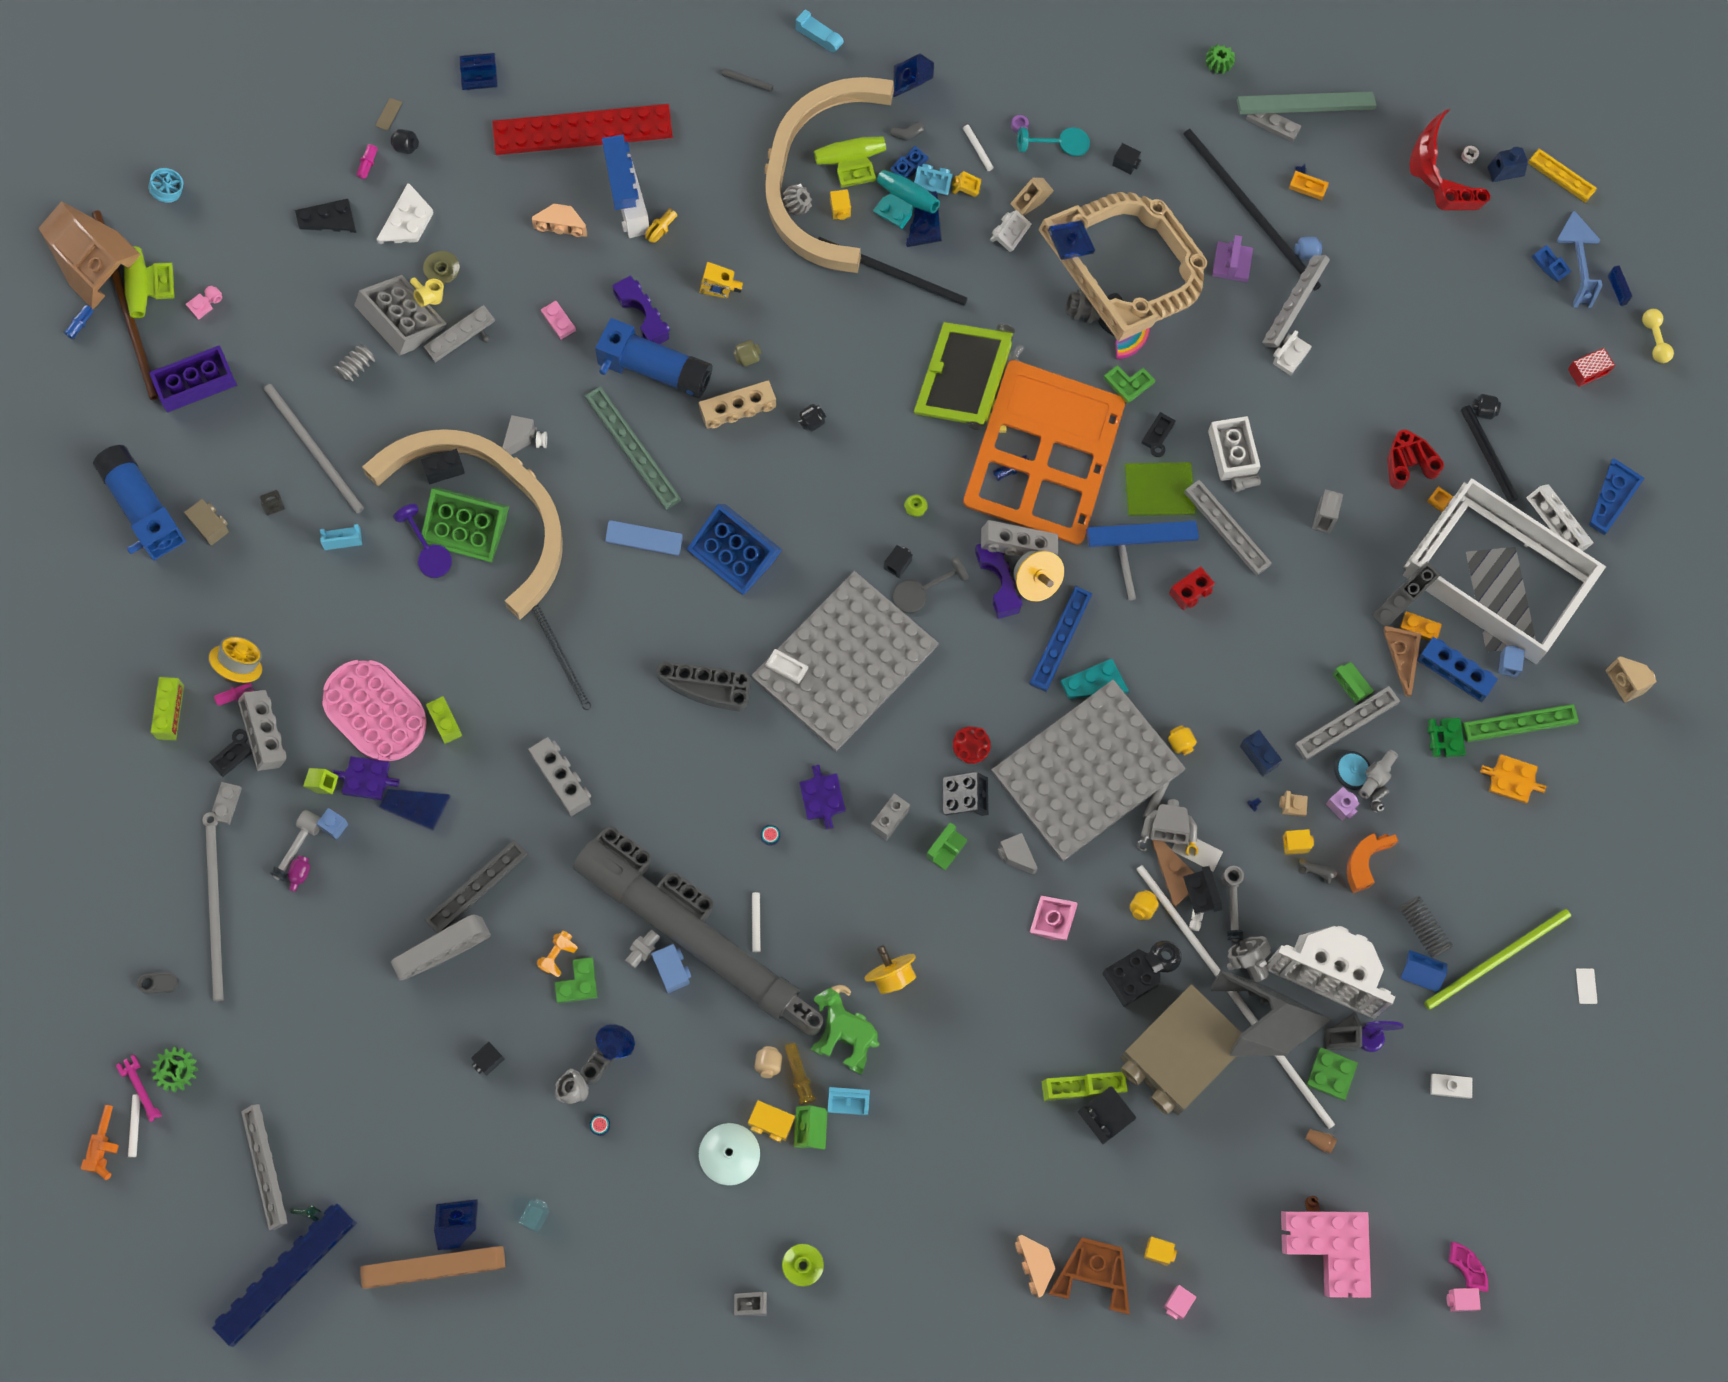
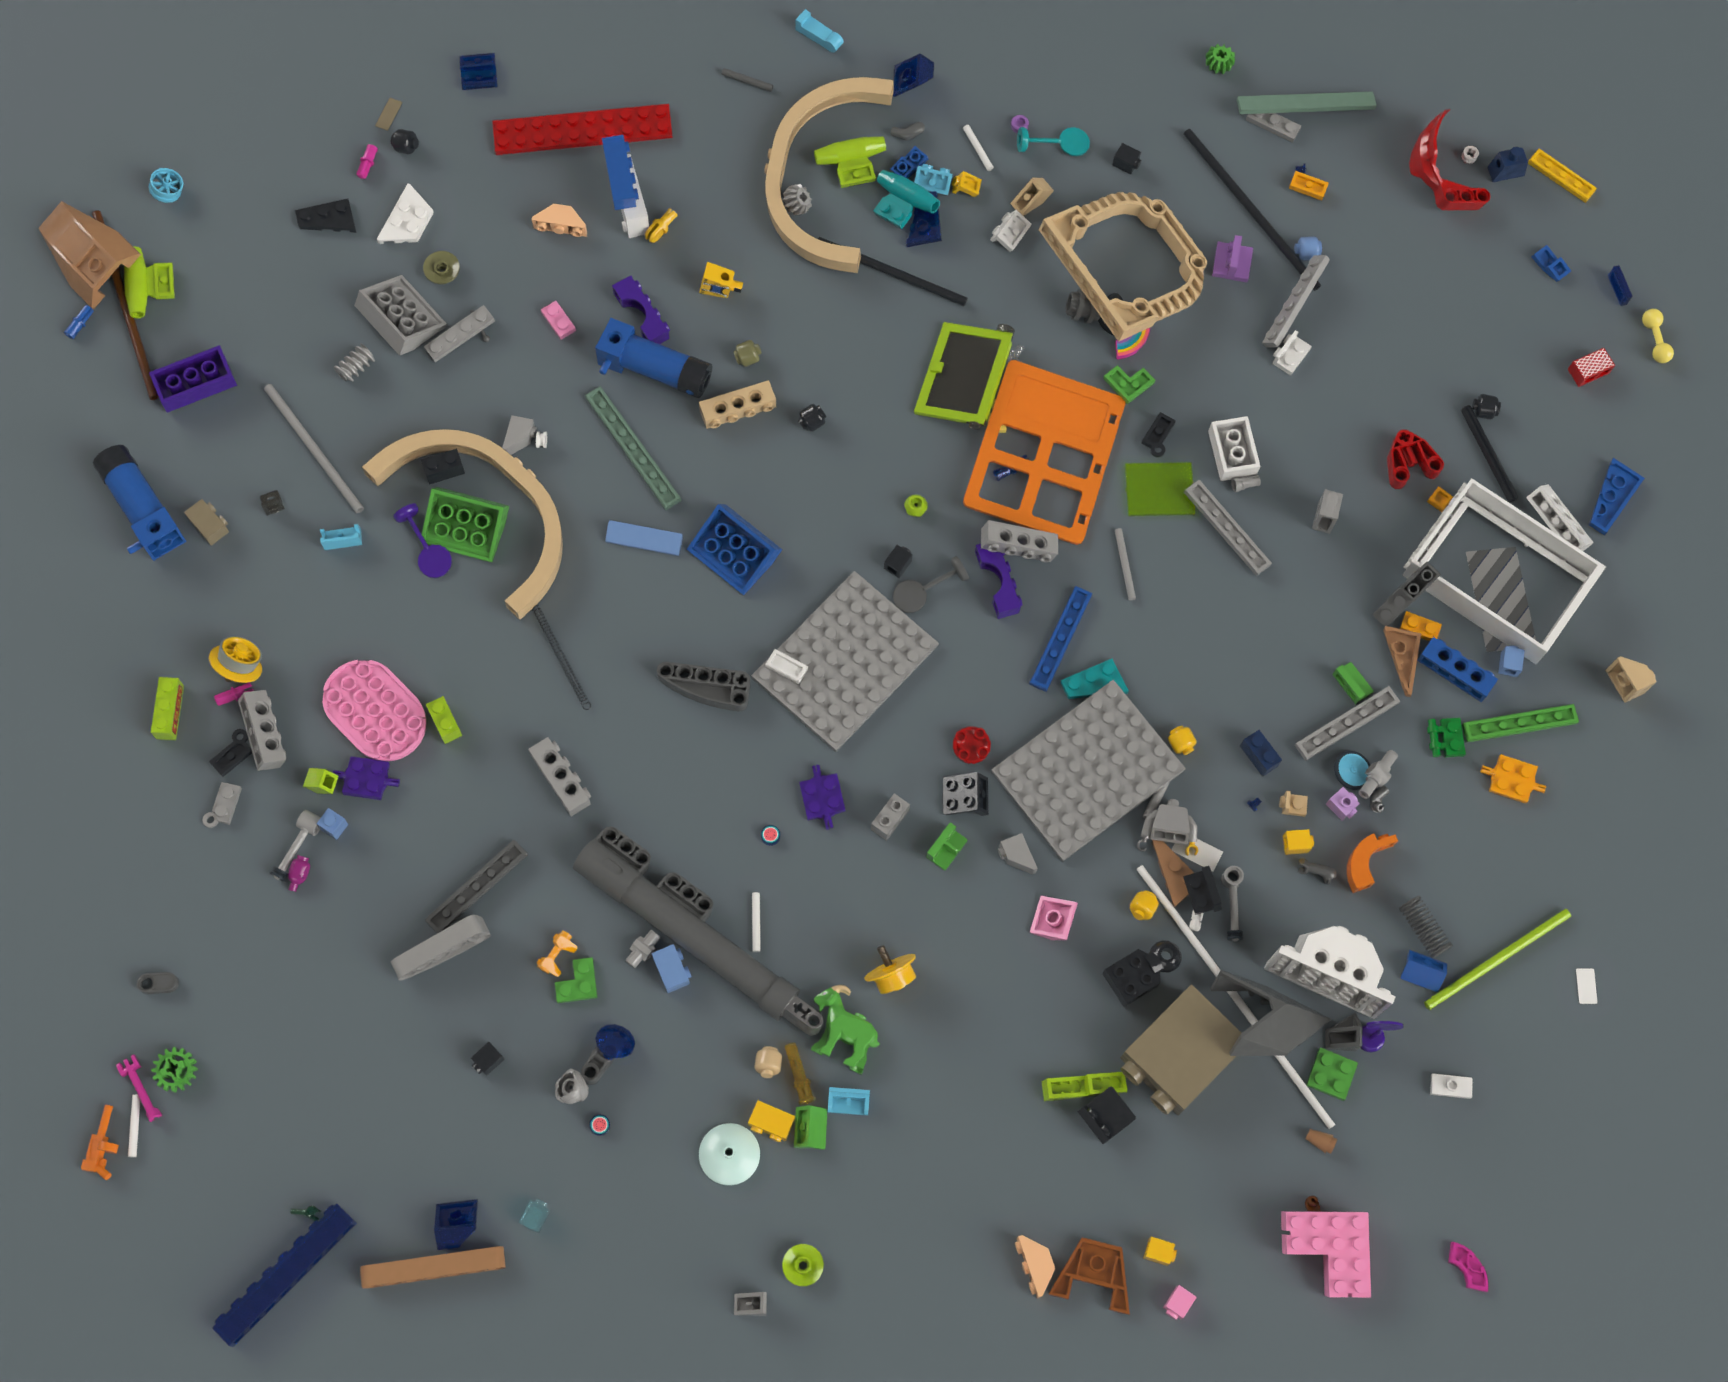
(201, 305): bright pink plate -> none
(214, 914): light grey piece -> none
(264, 1167): light grey plate -> none
(415, 806): clear blue wing -> none
(430, 293): light yellow piece -> none
(840, 204): yellow brick -> none
(1038, 575): yellow piece -> none
(1071, 240): clear blue plate -> none
(1142, 534): blue tile -> none
(1189, 586): red brick -> none
(1250, 956): light grey piece -> none
(1464, 1299): bright pink brick -> none
(1578, 232): medium blue piece -> none

